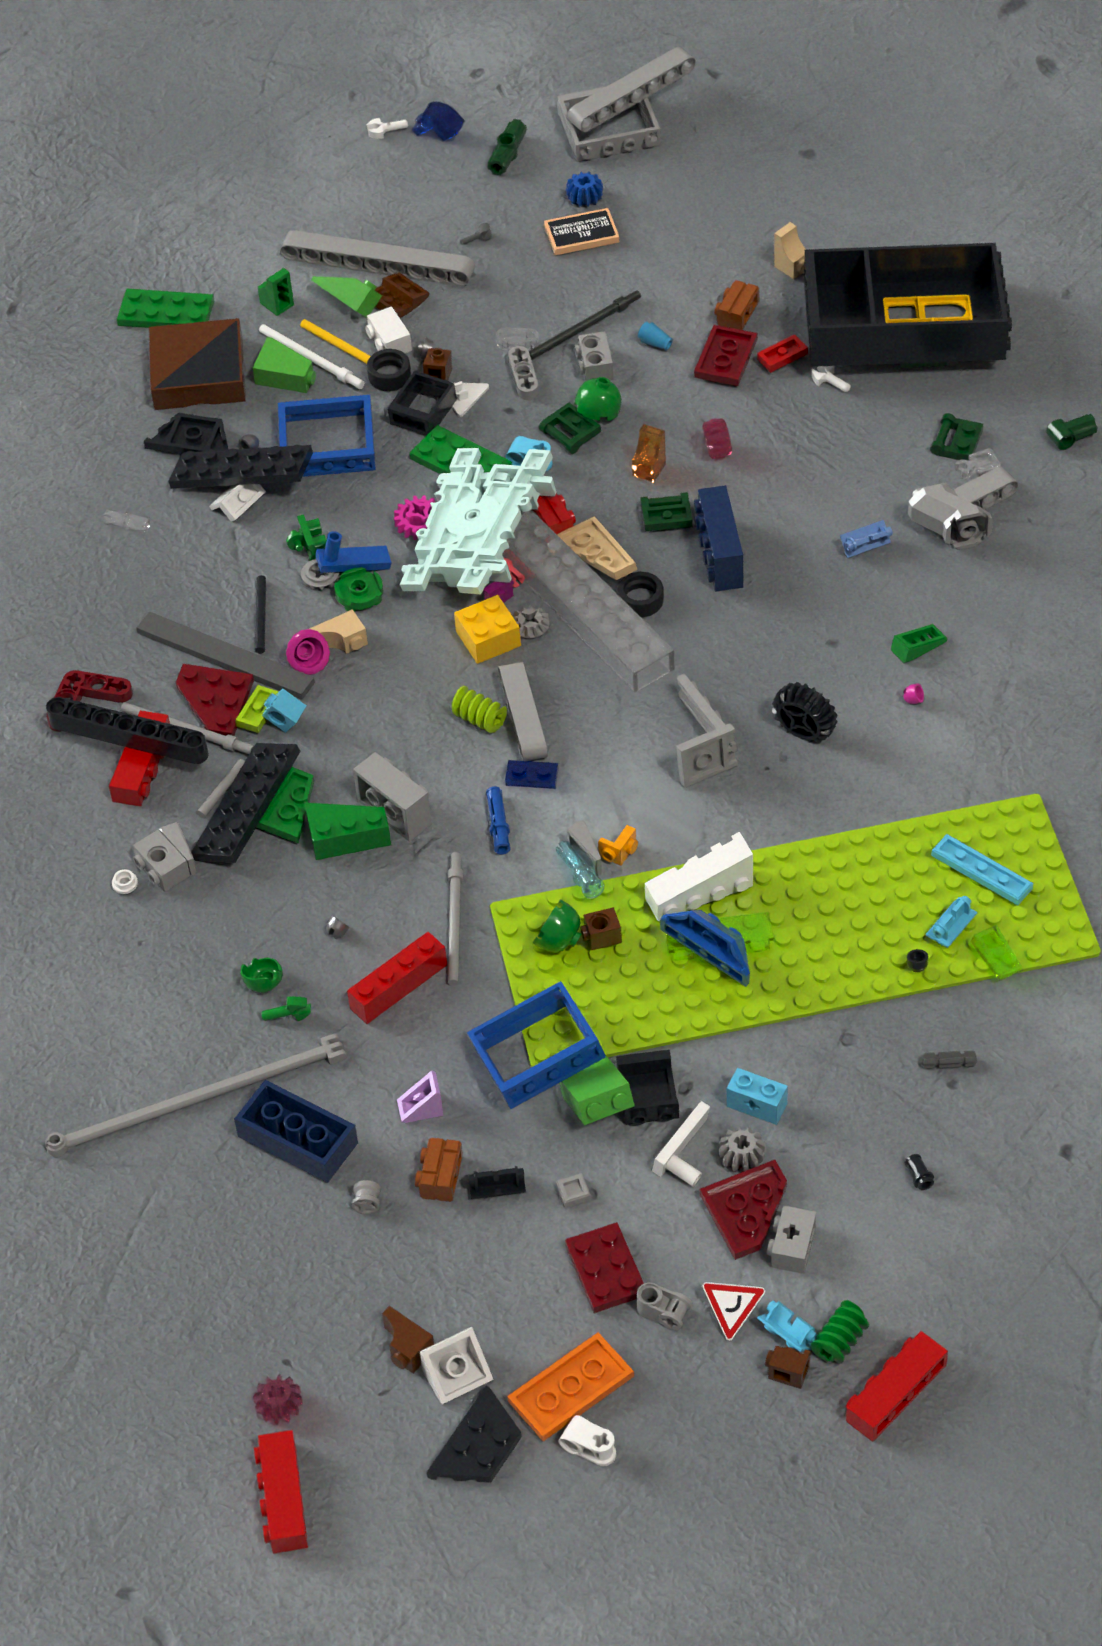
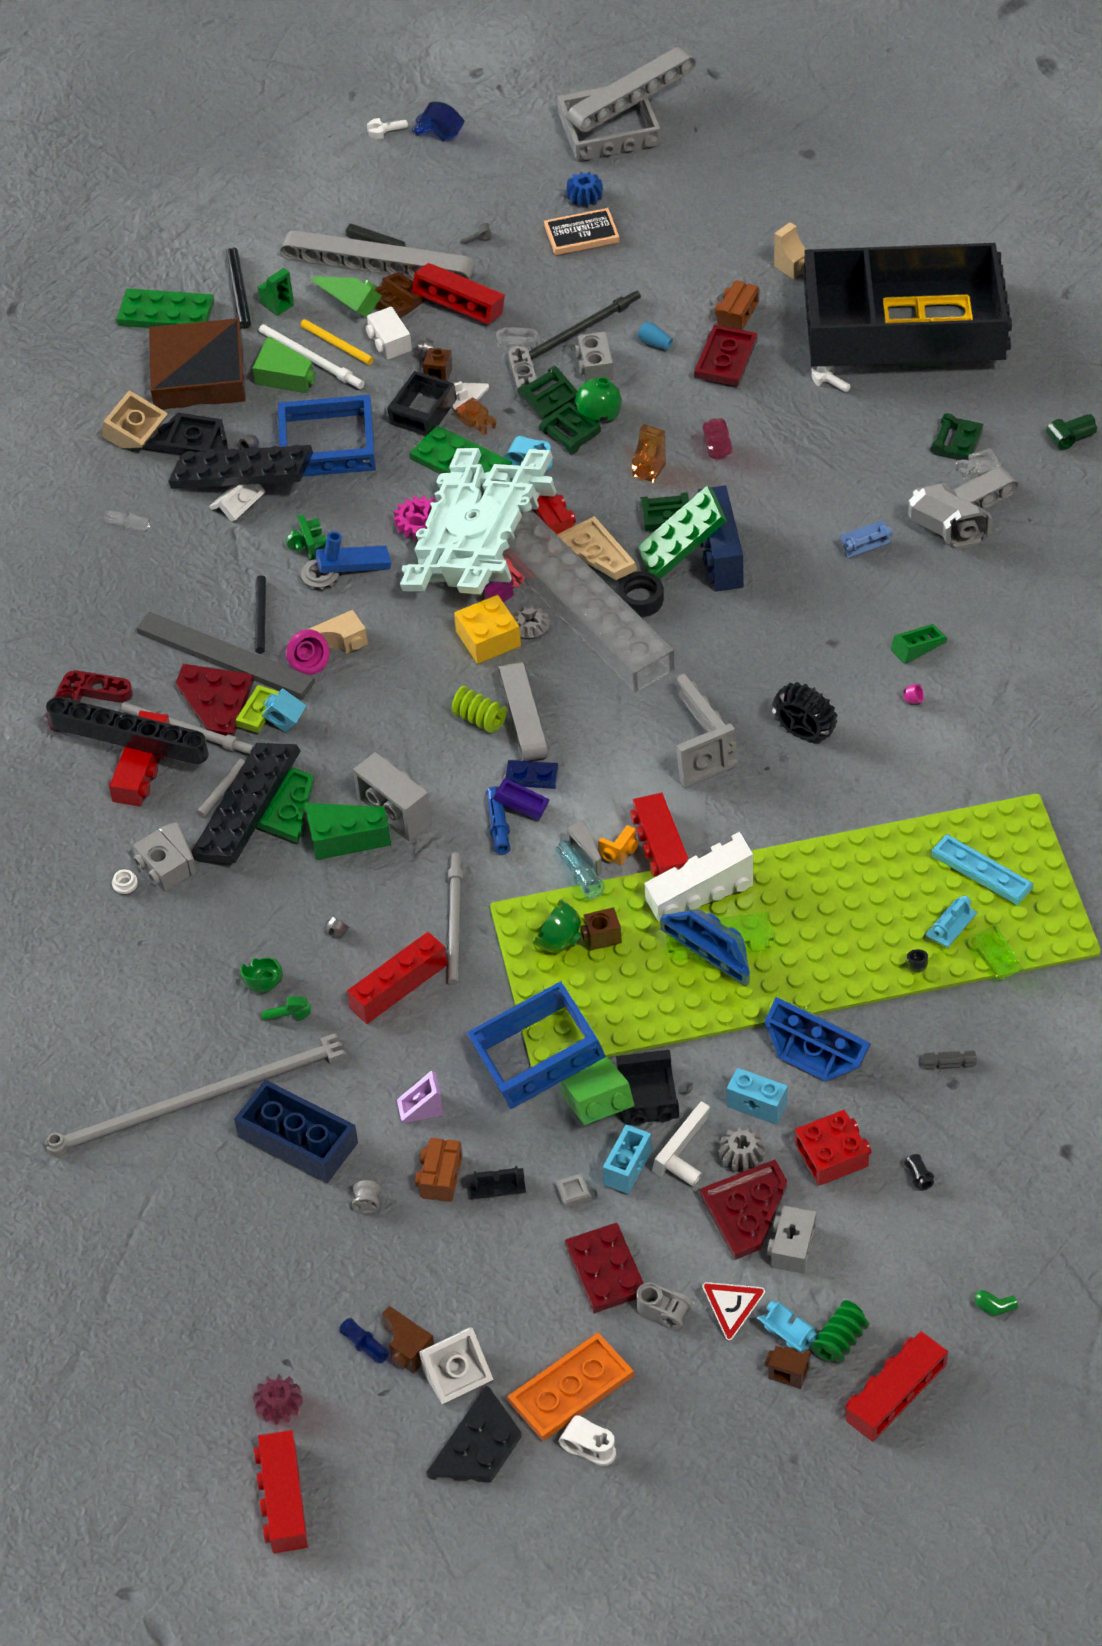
(132, 422): none -> tan slope
(238, 287): none -> black axle
(357, 600): green plate -> none
(363, 1341): none -> clear blue axle
(371, 236): none -> pearl dark grey axle
(387, 357): black tyre -> none
(458, 293): none -> red brick
(475, 413): none -> clear orange plate
(507, 147): dark green piece -> none
(521, 799): none -> dark purple tile
(552, 397): none -> dark green plate
(627, 1159): none -> medium azure brick
(658, 833): none -> red brick
(682, 533): none -> plate
(782, 353): red plate -> none
(813, 1041): none -> blue wedge
(832, 1147): none -> red brick
(994, 1305): none -> green arm

